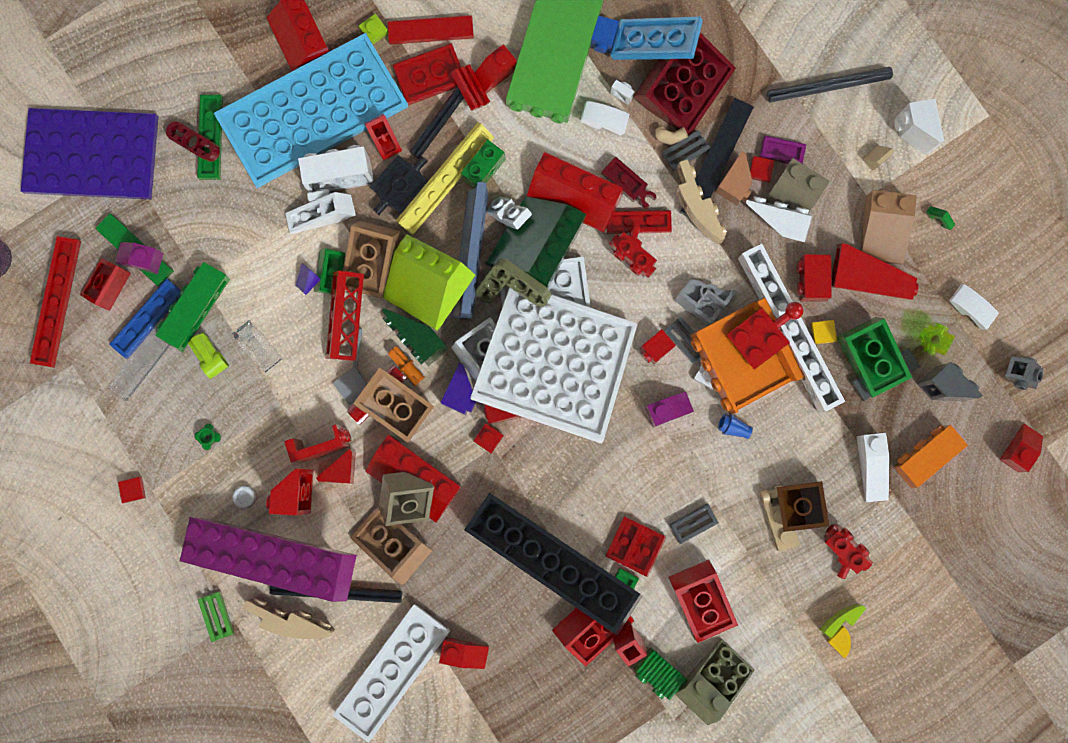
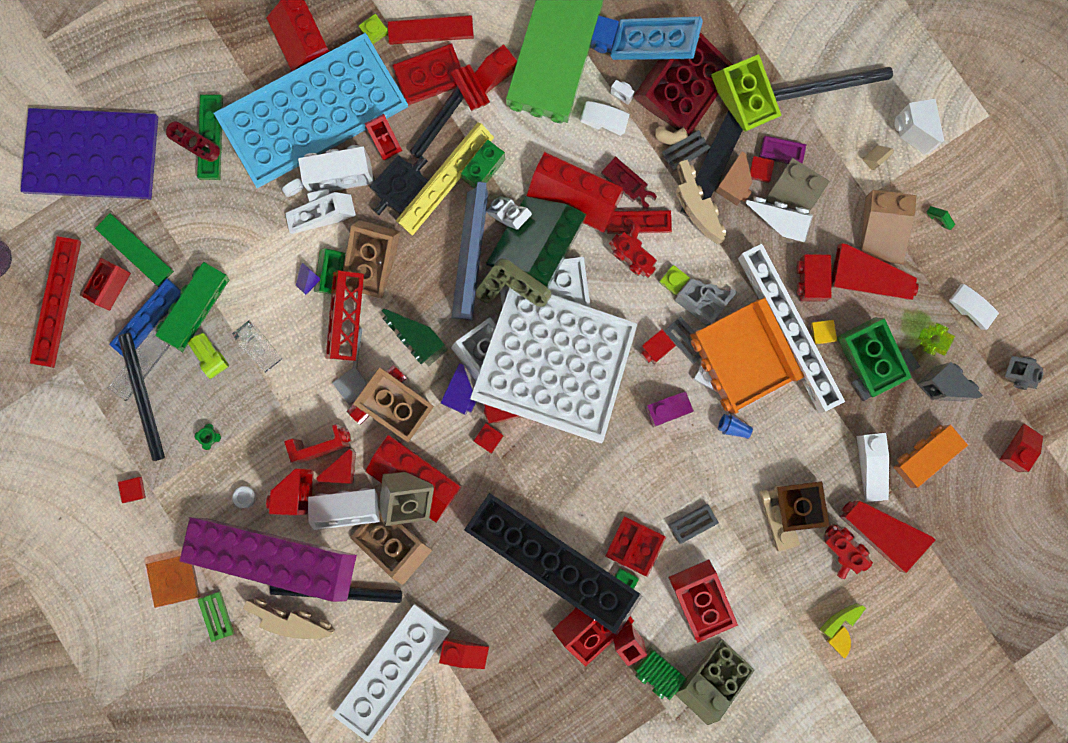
(139, 257): magenta slope -> none
(141, 397): none -> black axle
(172, 581): none -> clear orange tile
(293, 187): none -> white tile
(343, 509): none -> white brick
(405, 365): orange axle -> none
(425, 281): lime slope -> none
(674, 280): none -> lime plate
(747, 93): none -> lime slope
(761, 336): red plate -> none
(890, 537): none -> red slope

